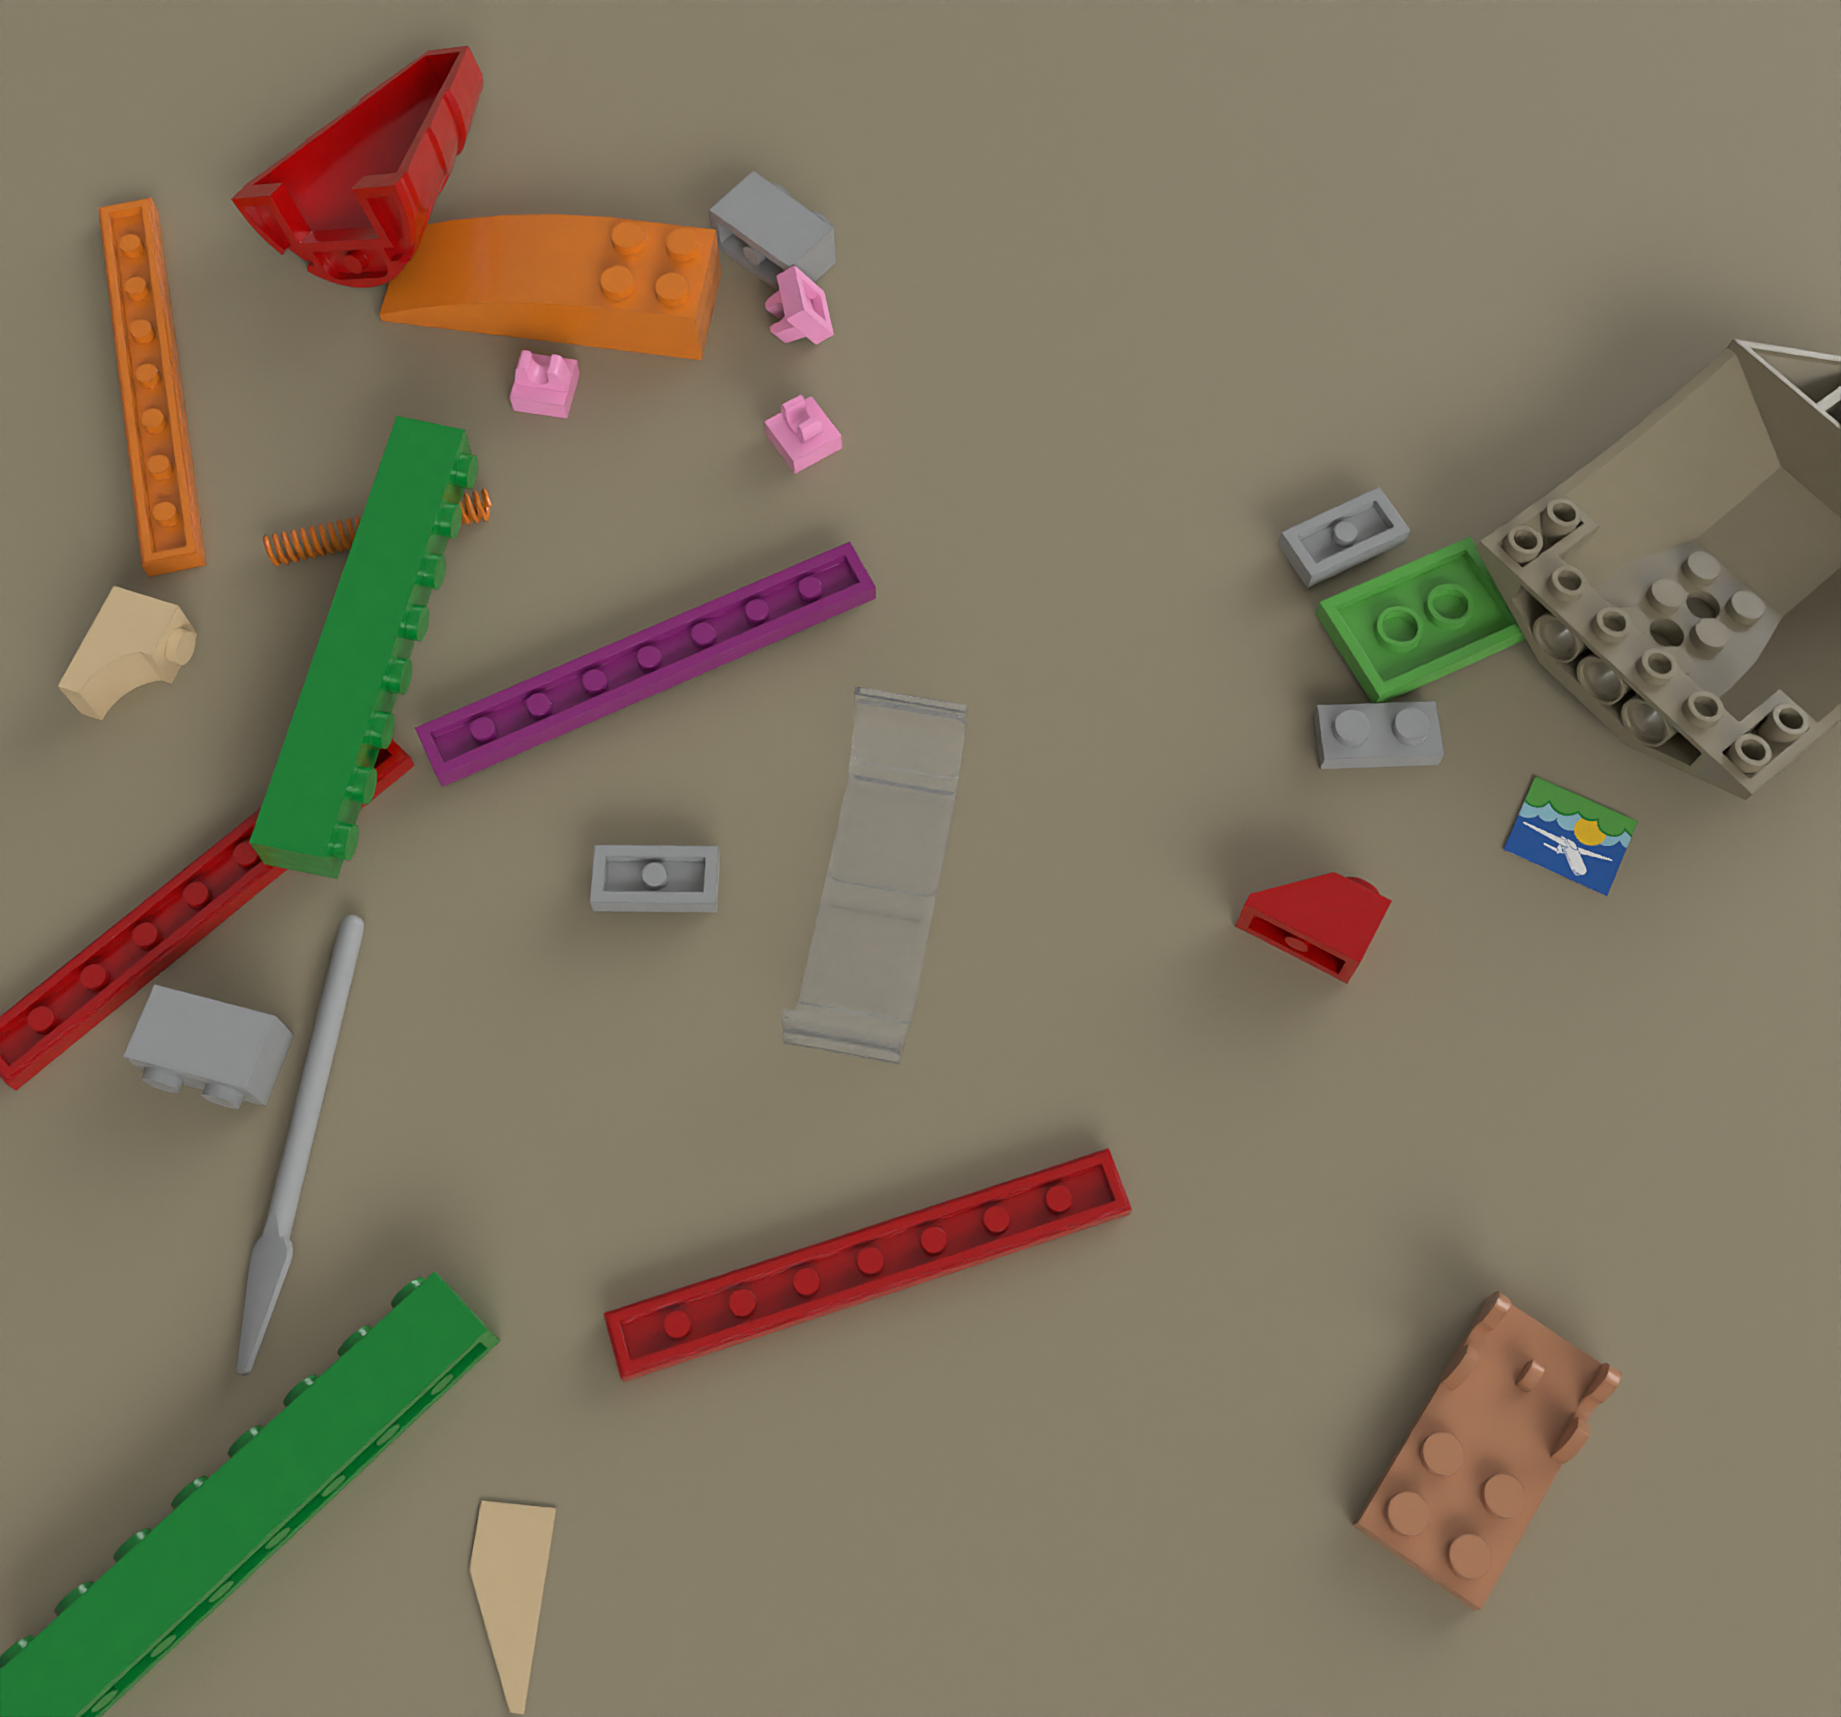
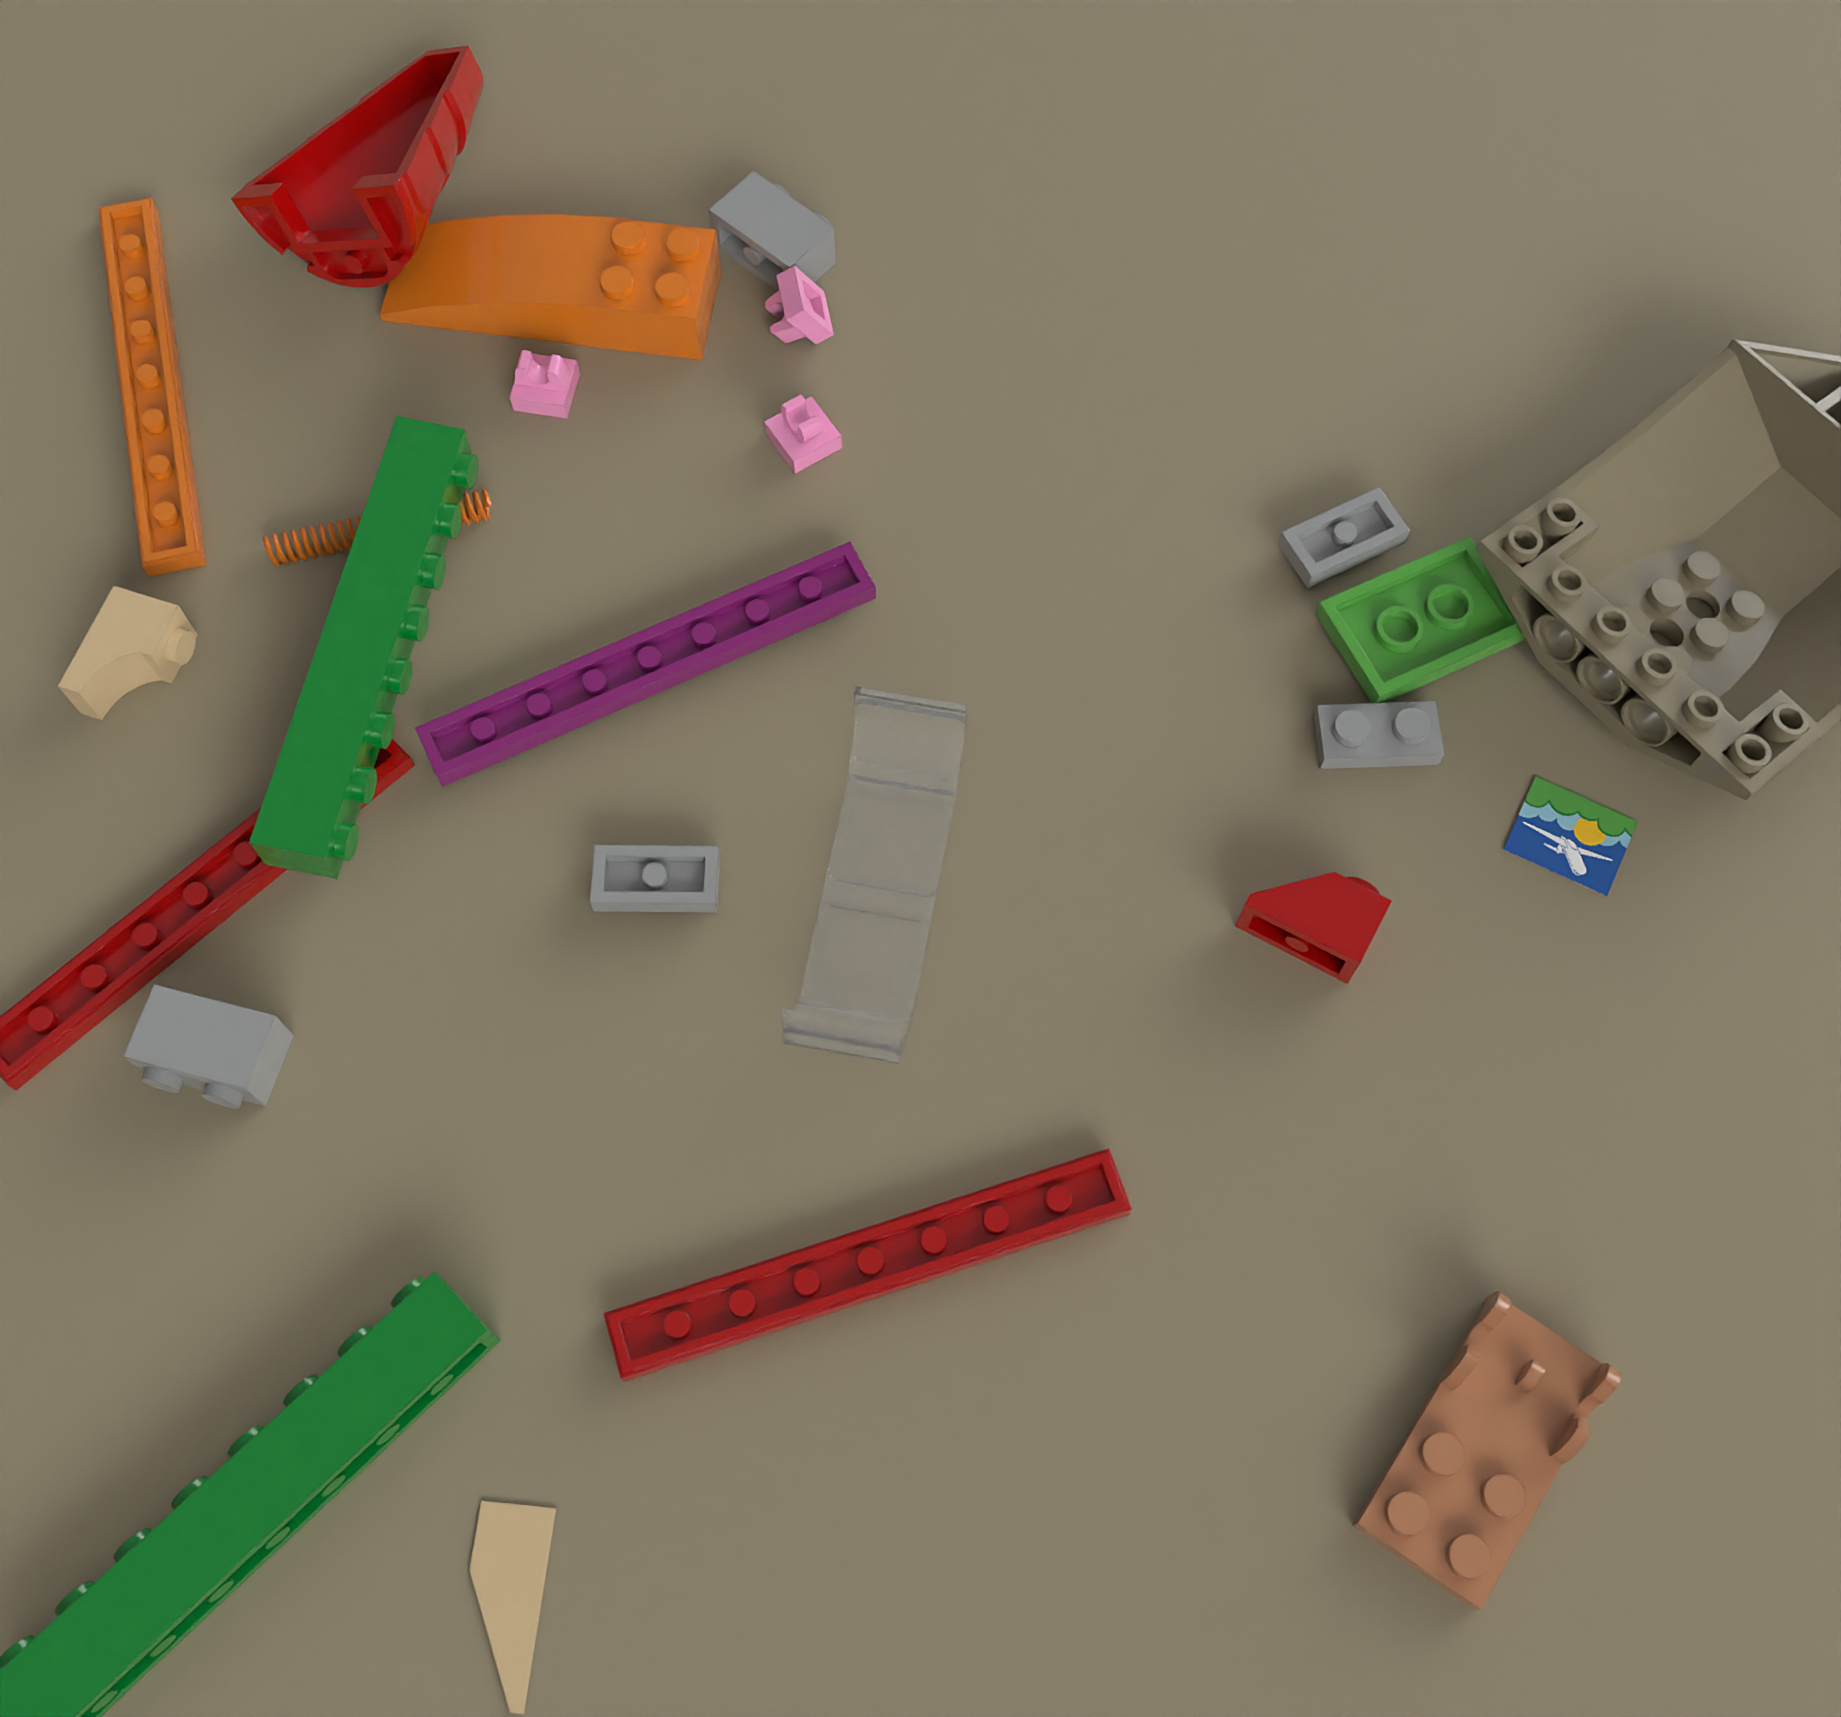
(274, 1250): light grey piece -> none

